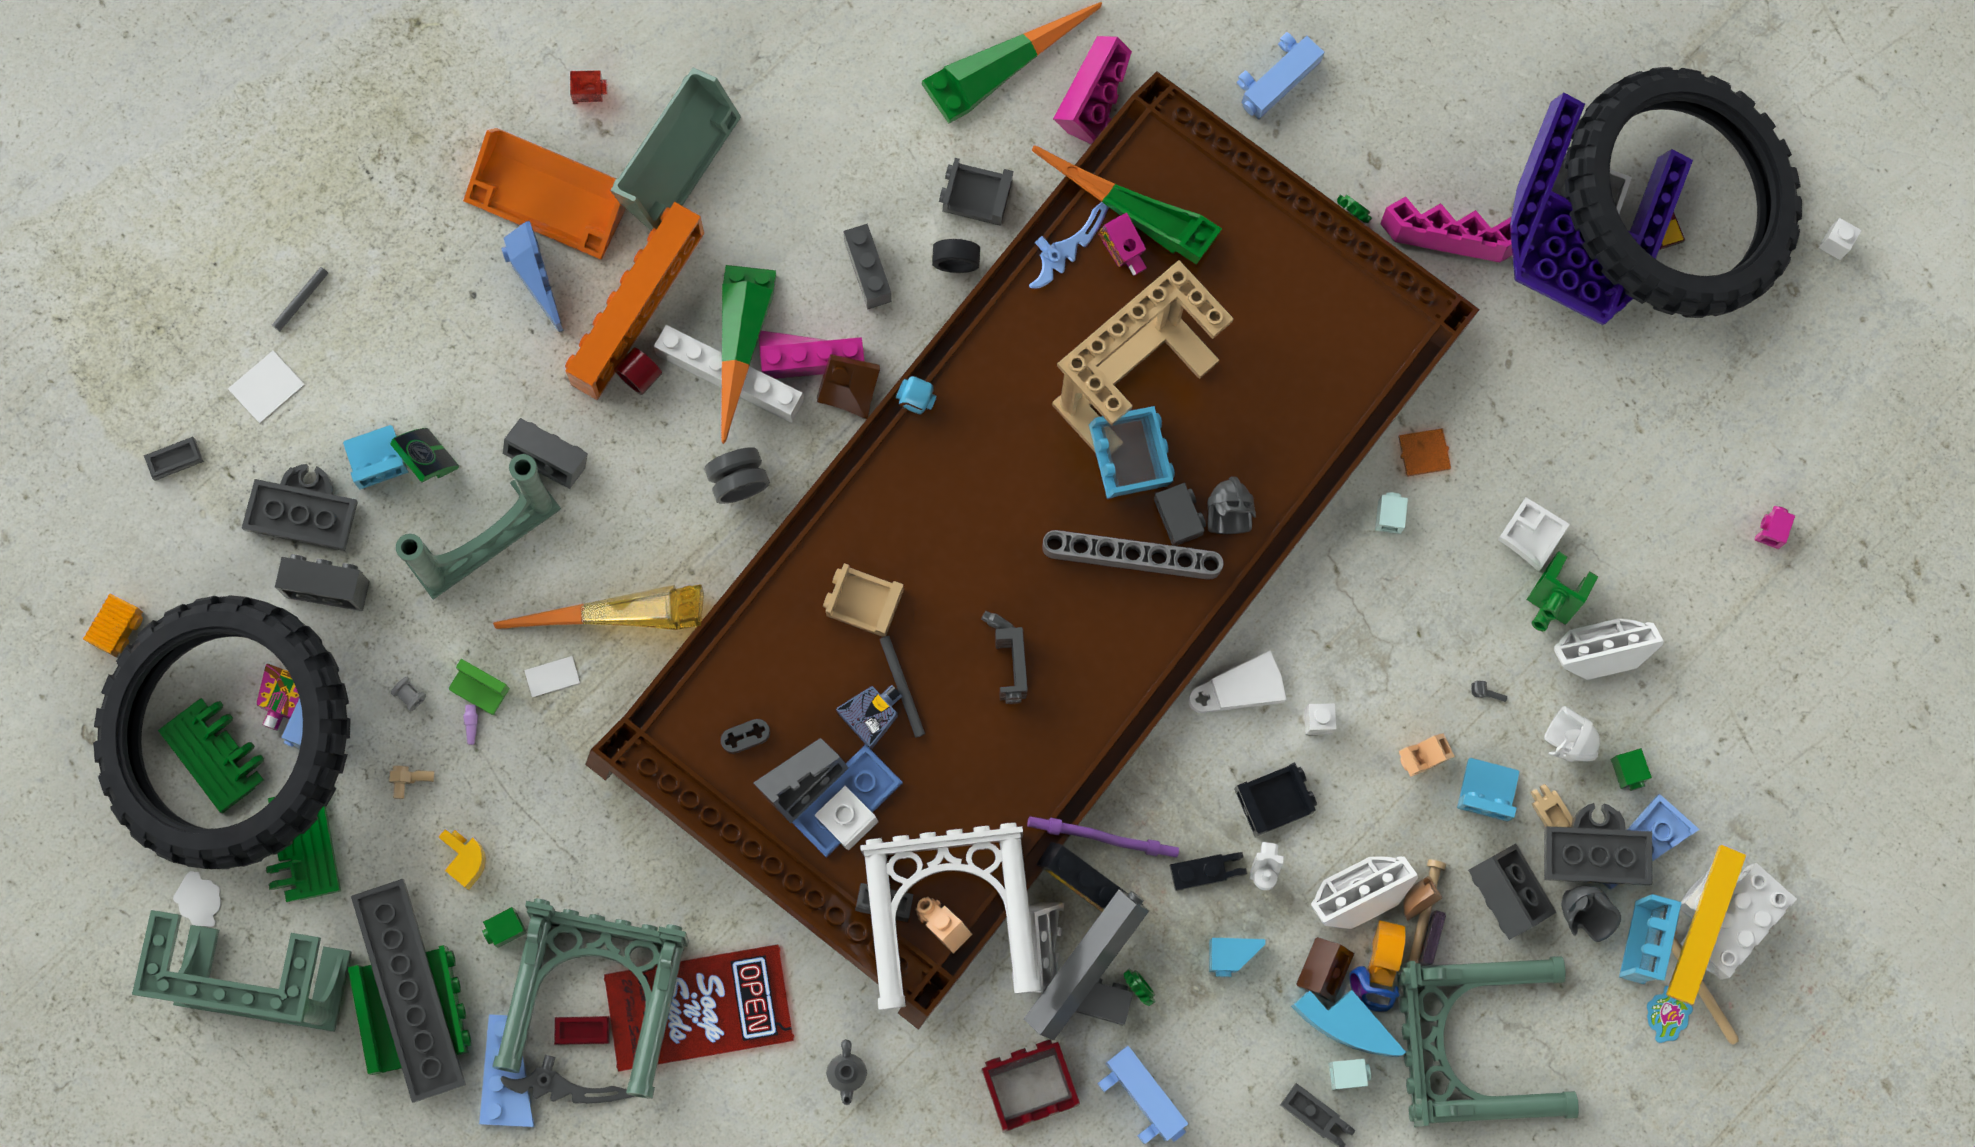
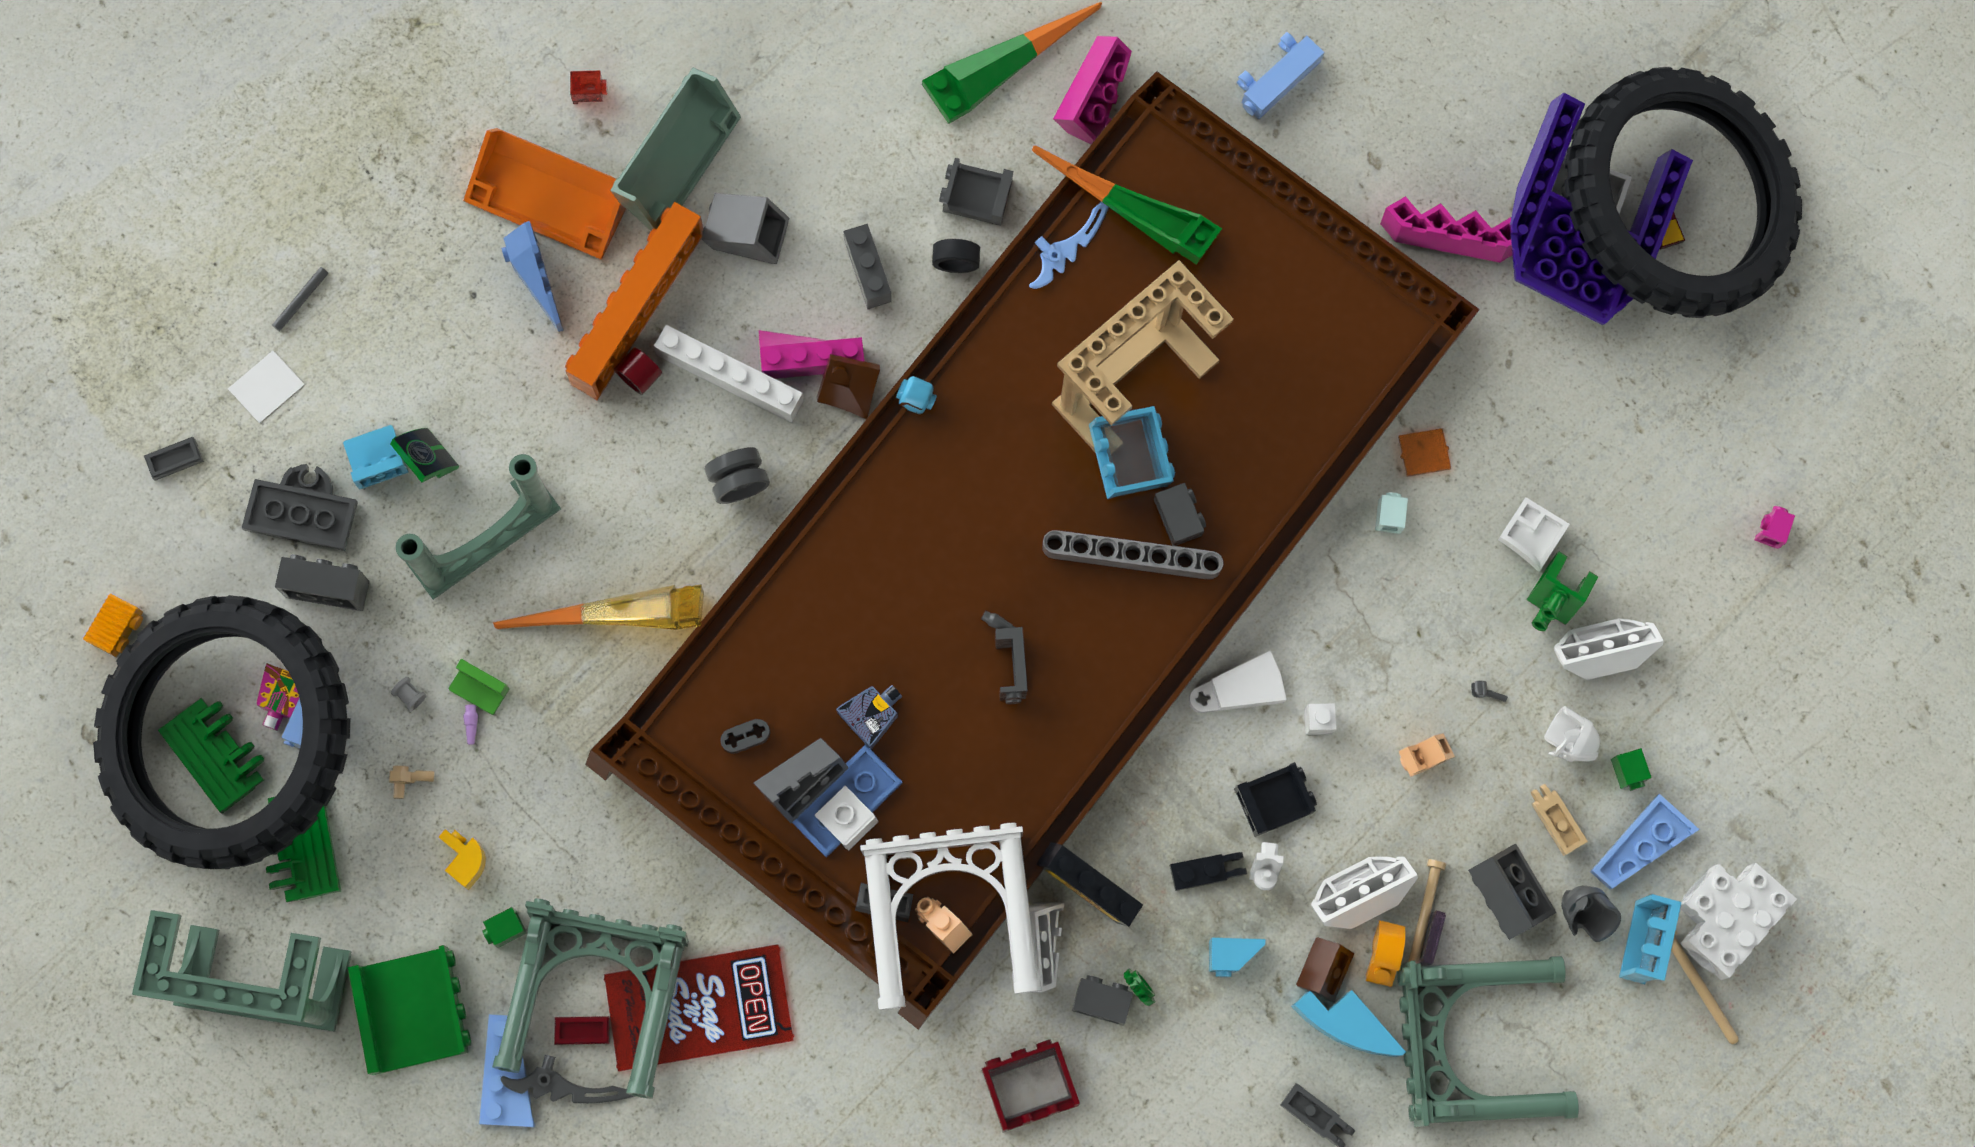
(198, 899): white sticker -> none
(408, 990): dark grey plate -> none
(552, 454): dark grey brick -> none
(552, 676): white sticker -> none
(745, 305): green plate -> none
(746, 227): none -> dark grey slope
(846, 1072): dark grey piece -> none
(863, 600): tan panel -> none
(902, 686): dark grey bar -> none
(1055, 827): medium lavender bar -> none
(1086, 964): dark grey brick -> none
(1122, 233): dark pink torso -> none
(1146, 1094): light blue brick -> none
(1230, 508): dark grey helmet -> none
(1349, 1074): light aqua brick -> none
(1354, 208): green gear -> none
(1360, 986): blue piece -> none
(1420, 897): medium nougat brick -> none
(1488, 790): medium azure bracket -> none
(1598, 851): dark grey plate -> none
(1667, 1016): sticker -> none
(1706, 925): yellow tile -> none
(1839, 239): white brick -> none

